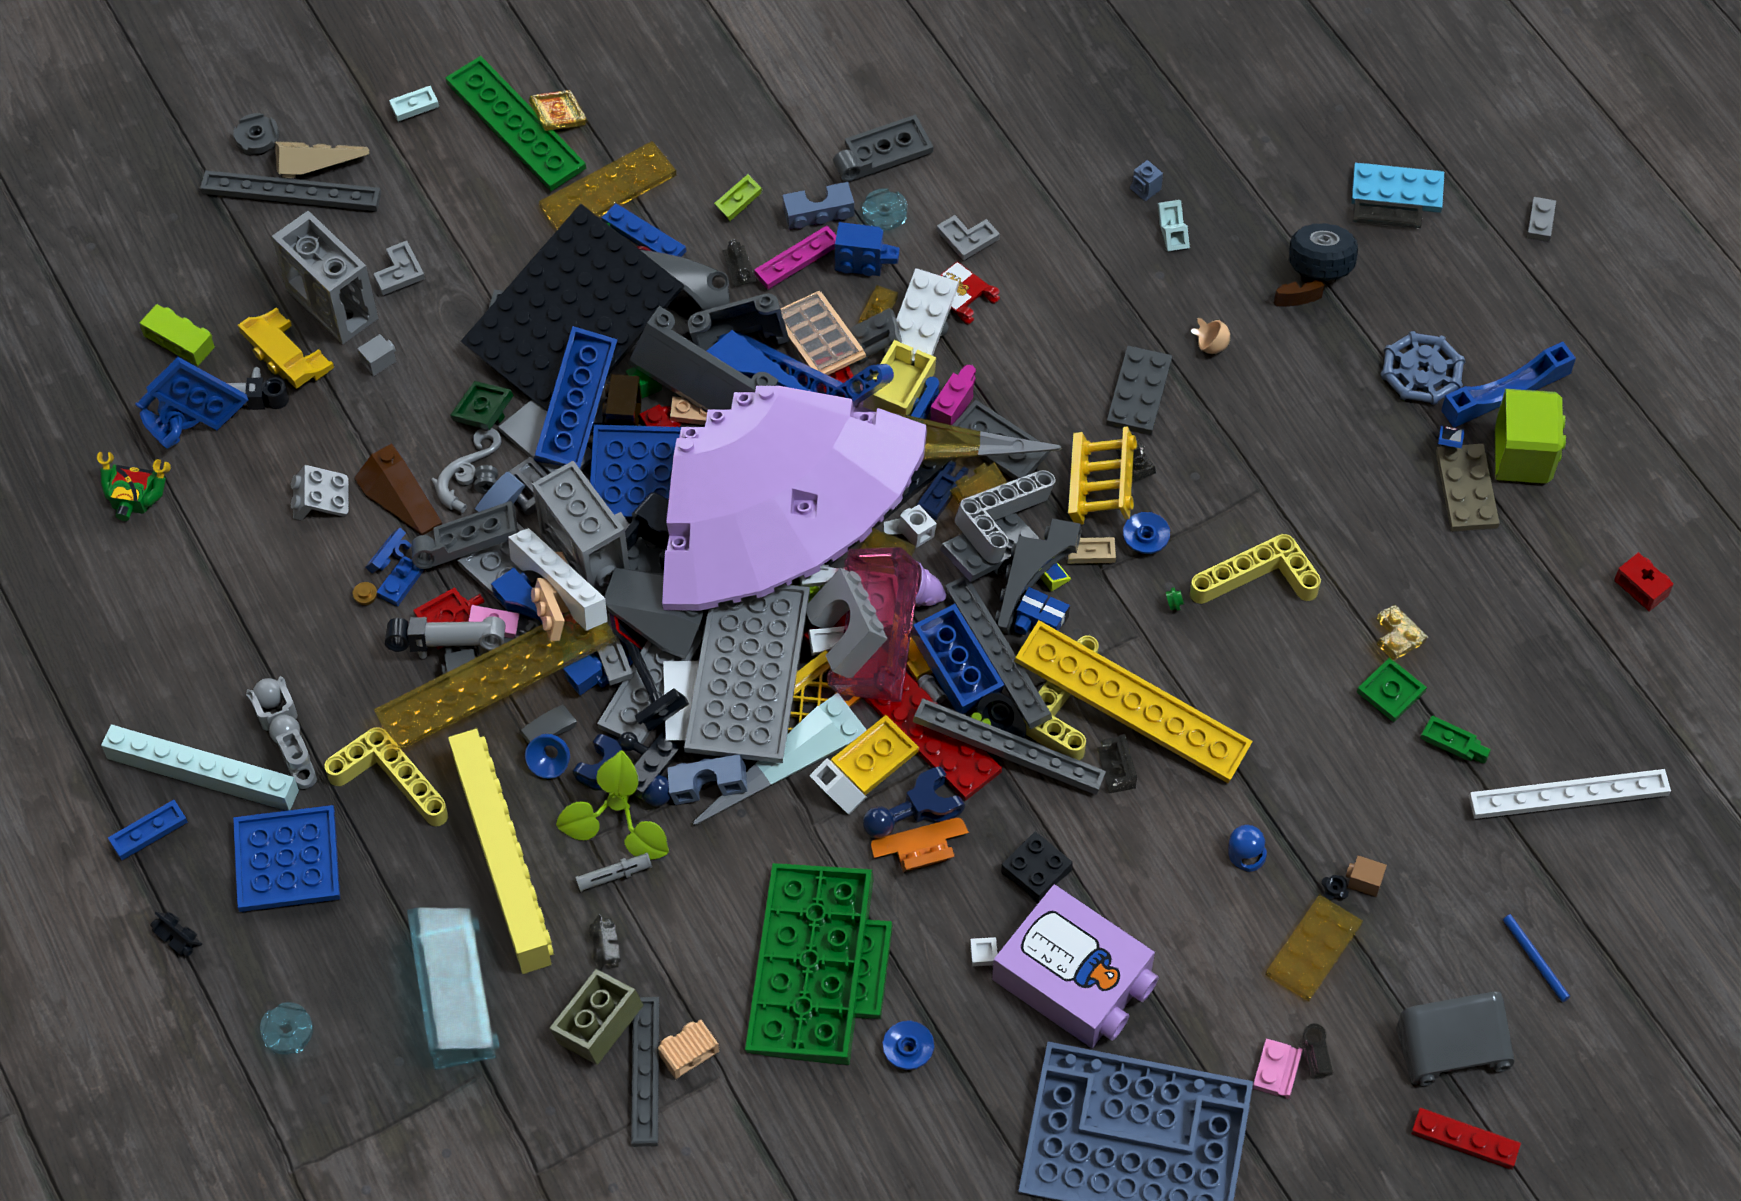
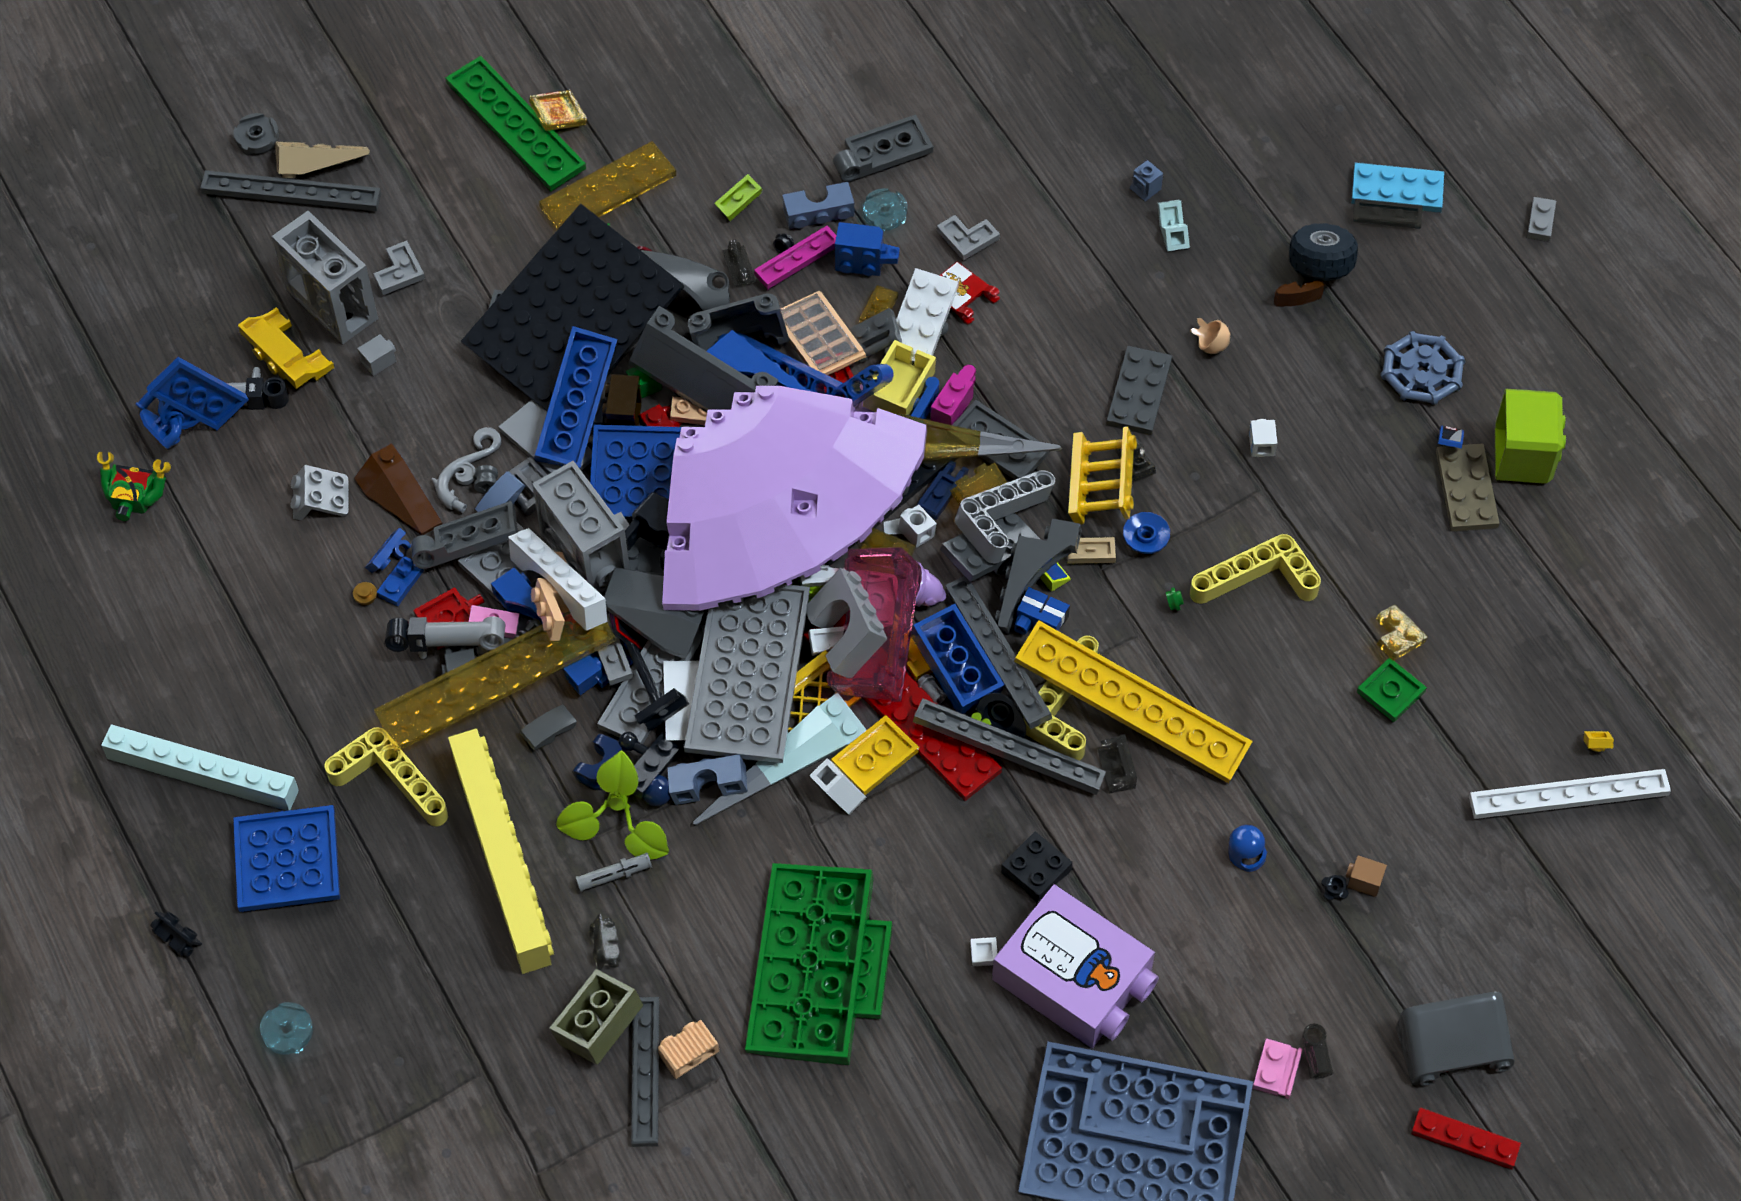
(147, 829): blue plate -> none
(177, 334): lime brick -> none
(283, 726): light grey piece -> none
(414, 103): light aqua plate -> none
(451, 986): clear light blue windscreen -> none
(482, 405): dark green hinge -> none
(542, 764): blue piece -> none
(642, 232): blue plate -> none
(783, 242): none -> black plate
(908, 1034): blue dish -> none
(919, 802): dark blue piece -> none
(921, 845): orange plate -> none
(1263, 438): none -> white brick
(1314, 948): clear yellow plate -> none
(1454, 740): green hinge -> none
(1477, 400): blue arch -> none
(1536, 958): blue bar -> none
(1598, 740): none -> yellow plate
(1643, 581): red brick -> none

